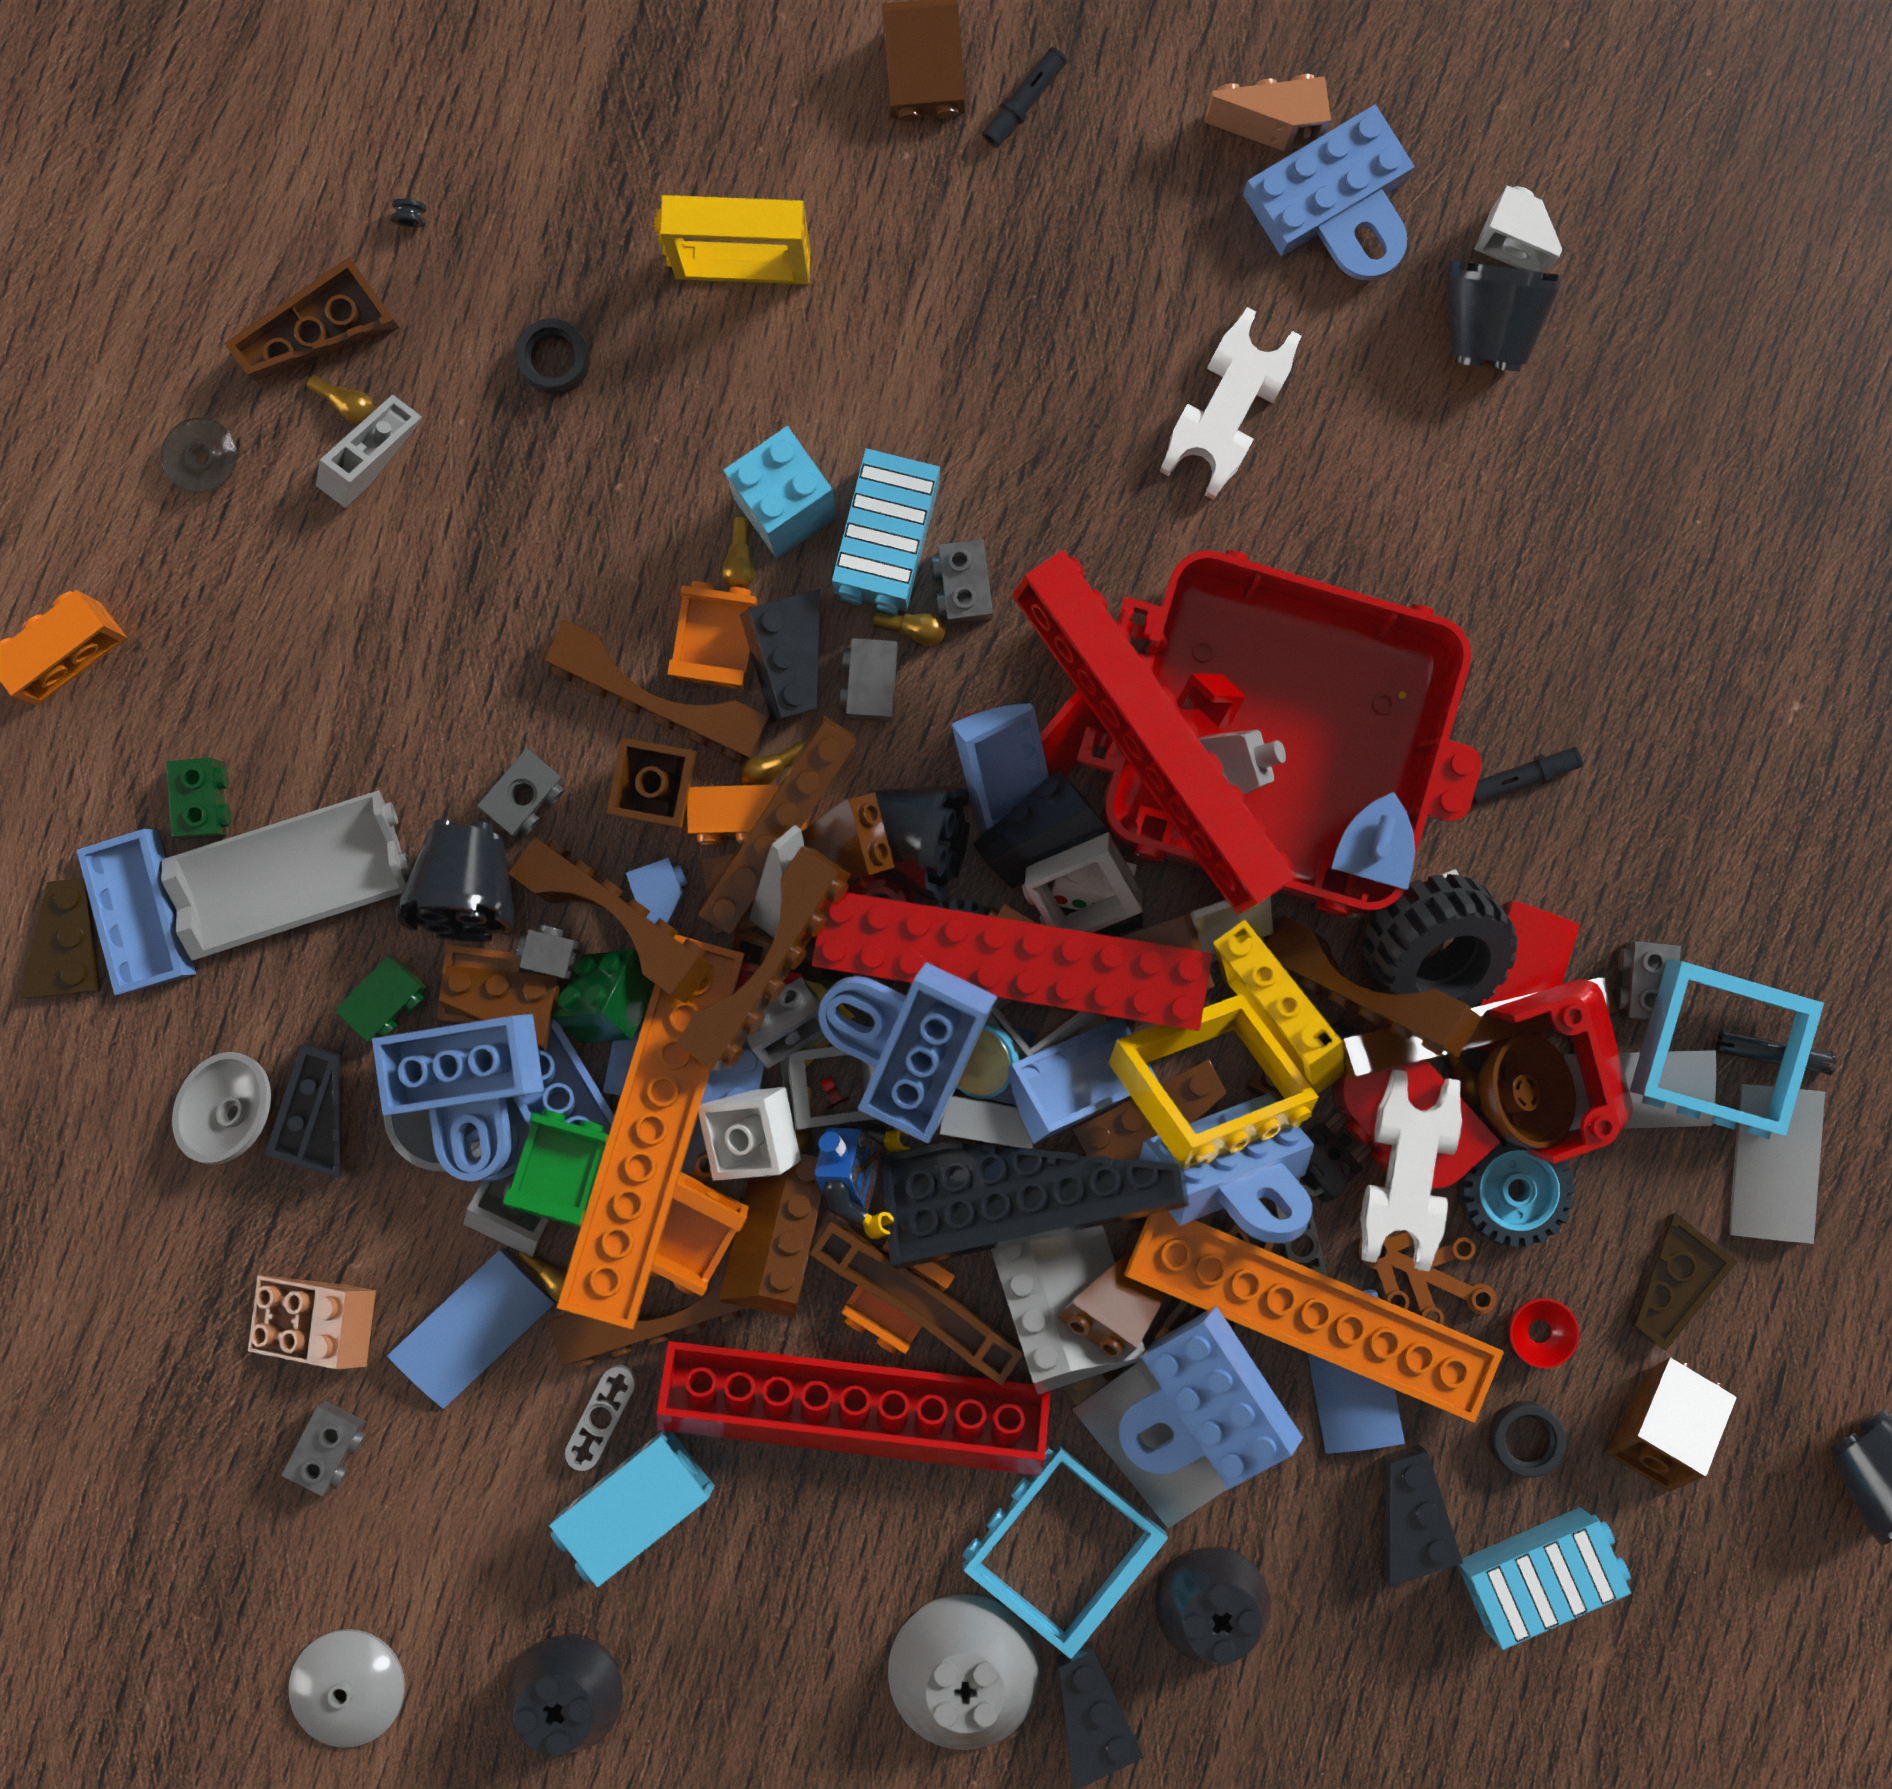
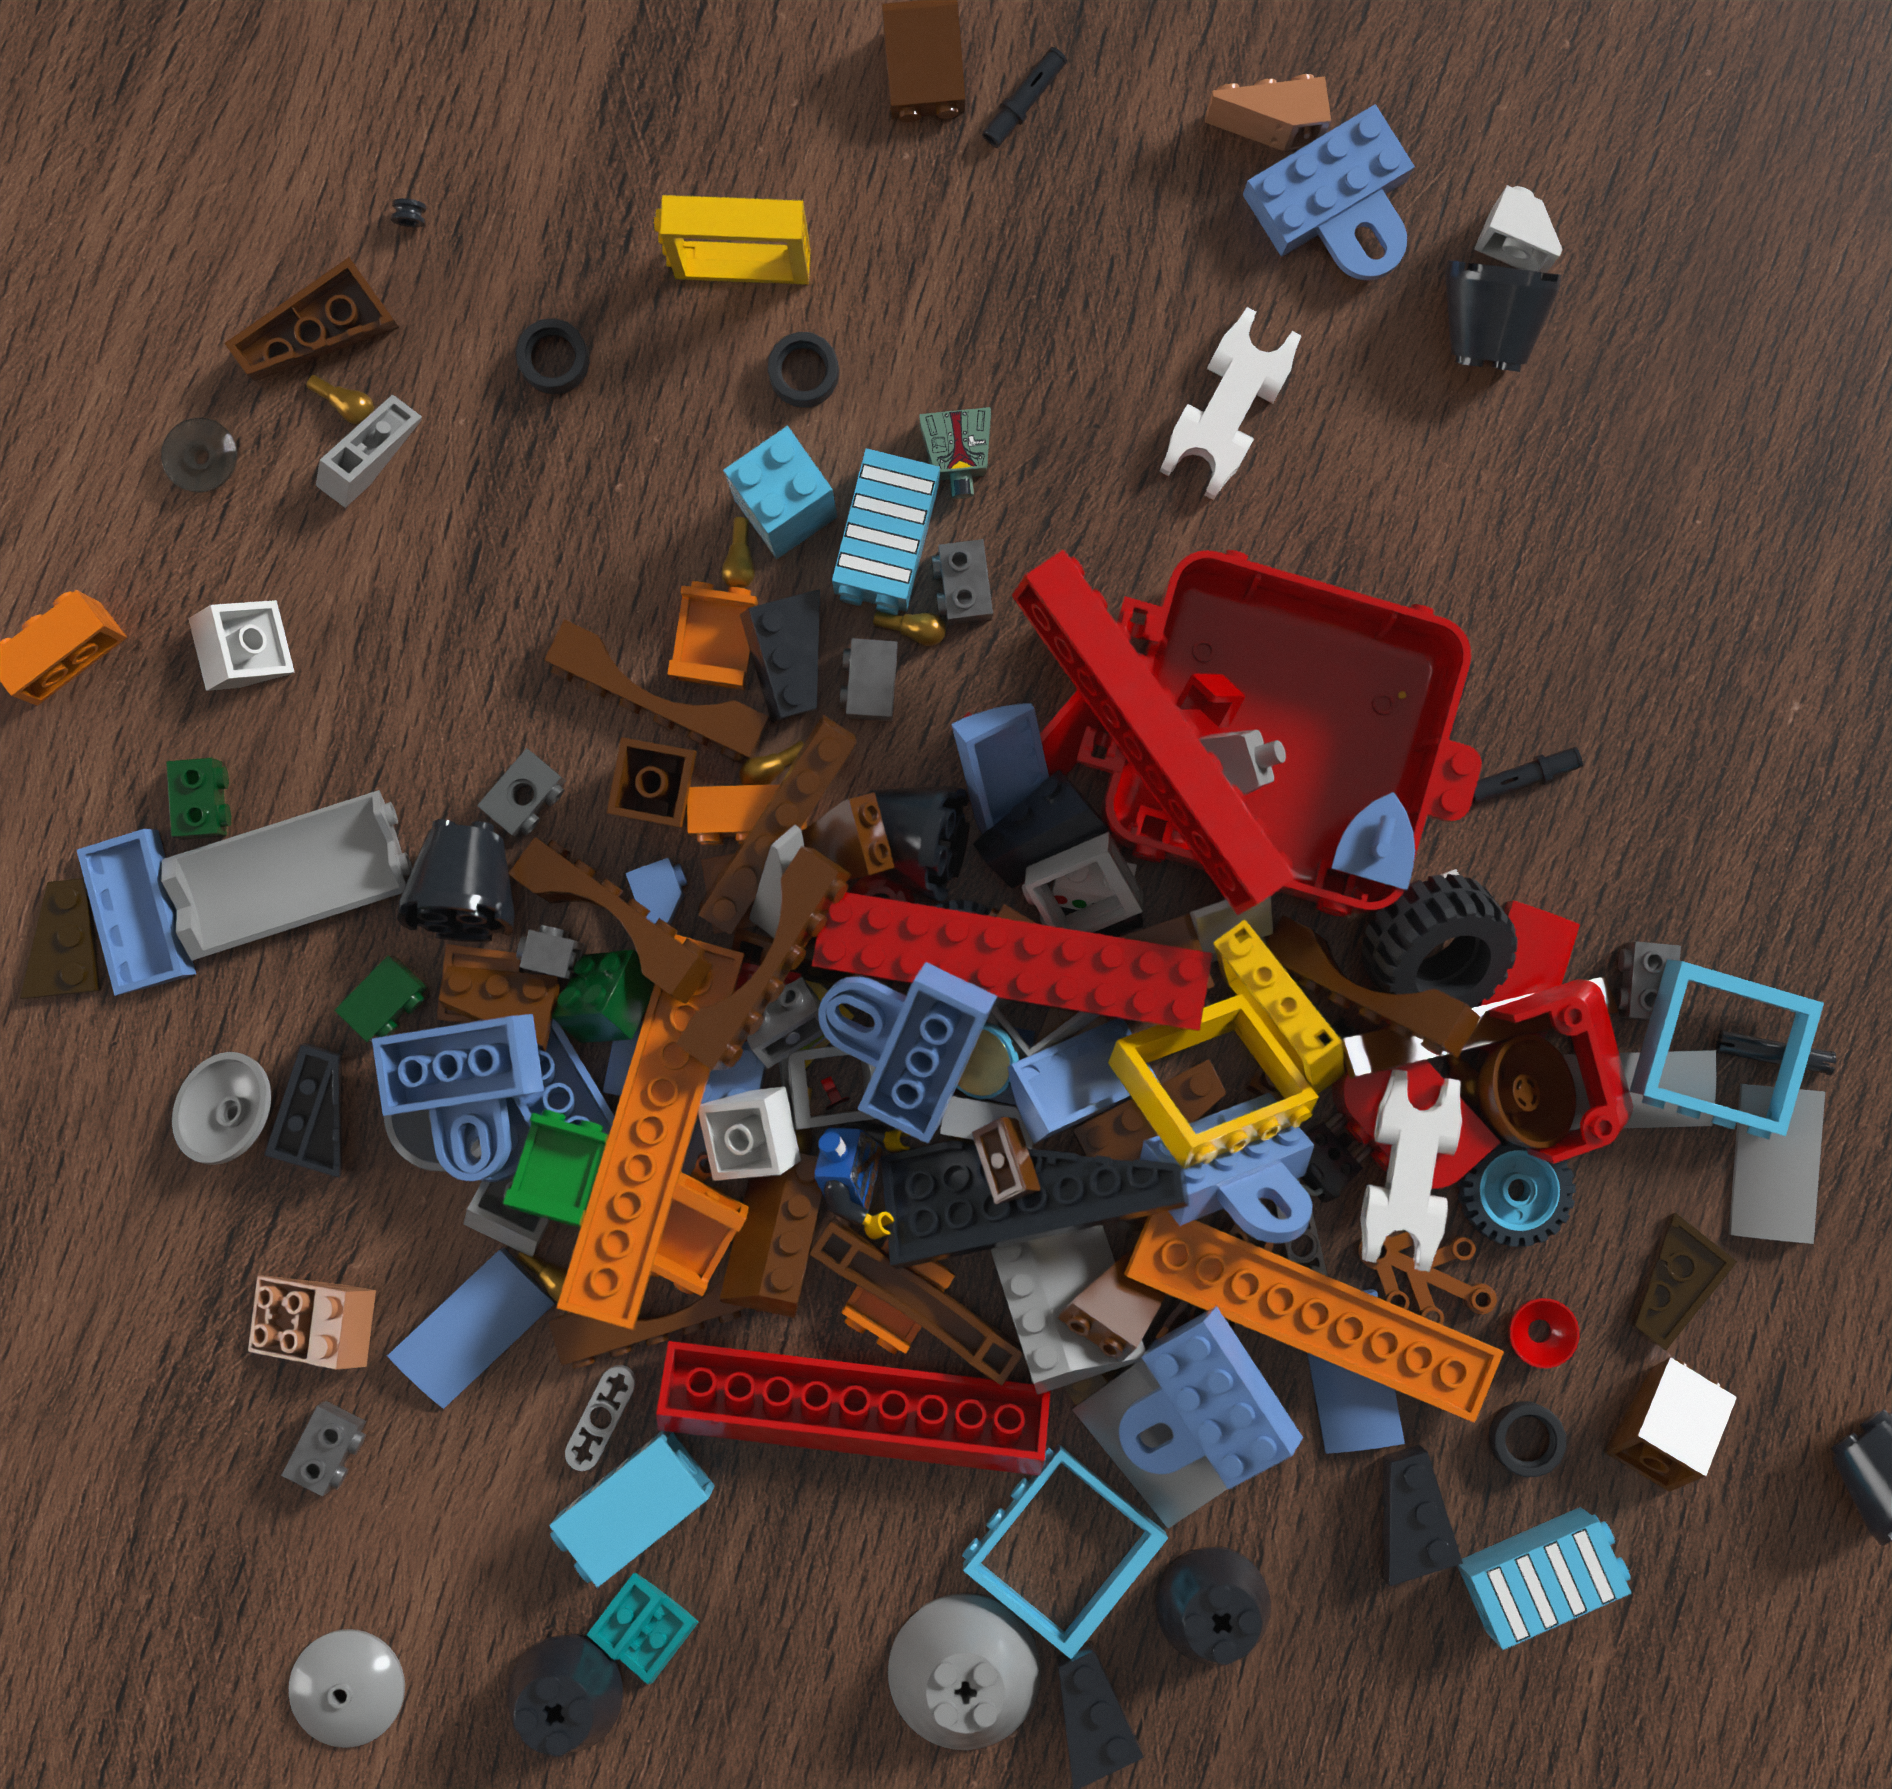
(240, 644): none -> white slope
(642, 1628): none -> teal slope
(810, 341): none -> black tyre
(958, 445): none -> sand green torso
(1006, 1160): none -> reddish brown slope

